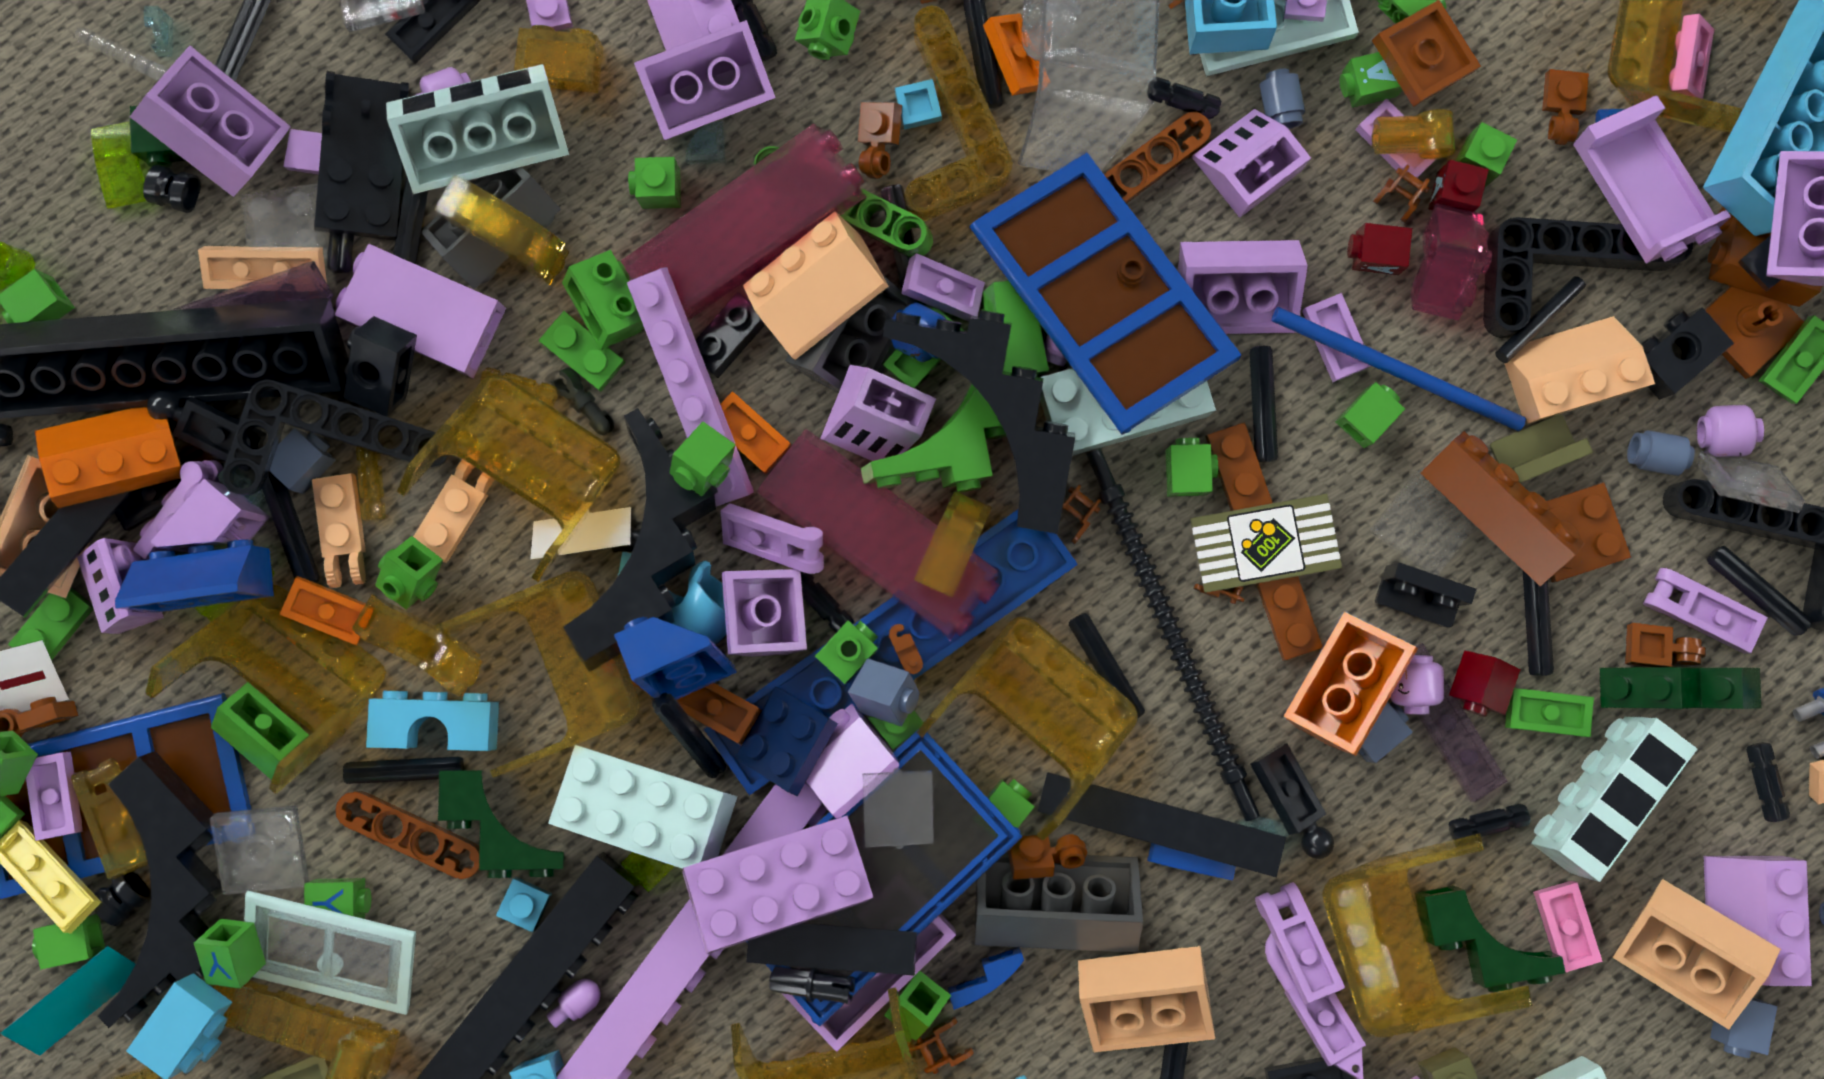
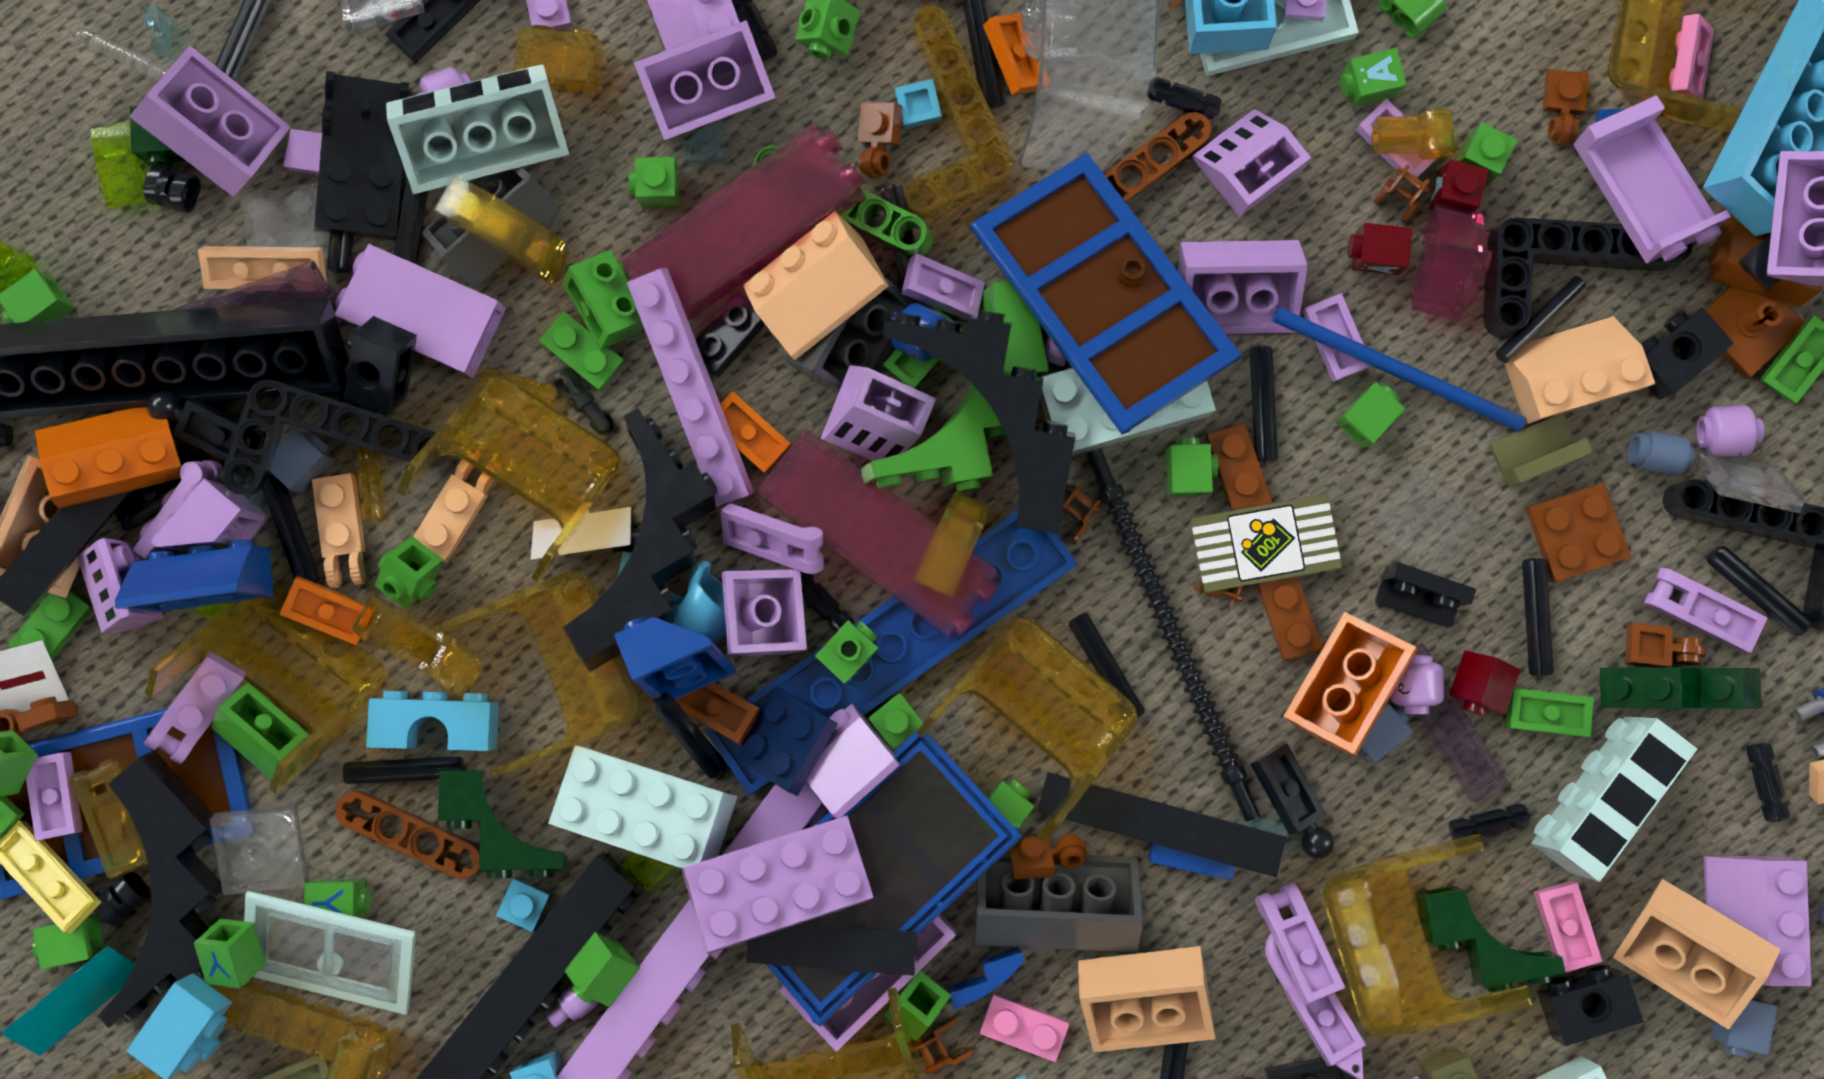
(195, 706): none -> lavender plate
(601, 970): none -> bright green brick
(702, 460): bright green brick -> none
(812, 984): black axle -> none
(884, 692): sand blue brick -> none
(898, 808): clear piece -> none
(906, 650): dark orange piece -> none
(1024, 1027): none -> bright pink plate
(1283, 97): sand blue brick -> none
(1426, 53): dark orange tile -> none
(1503, 507): dark orange brick -> none
(1612, 1008): none -> black brick

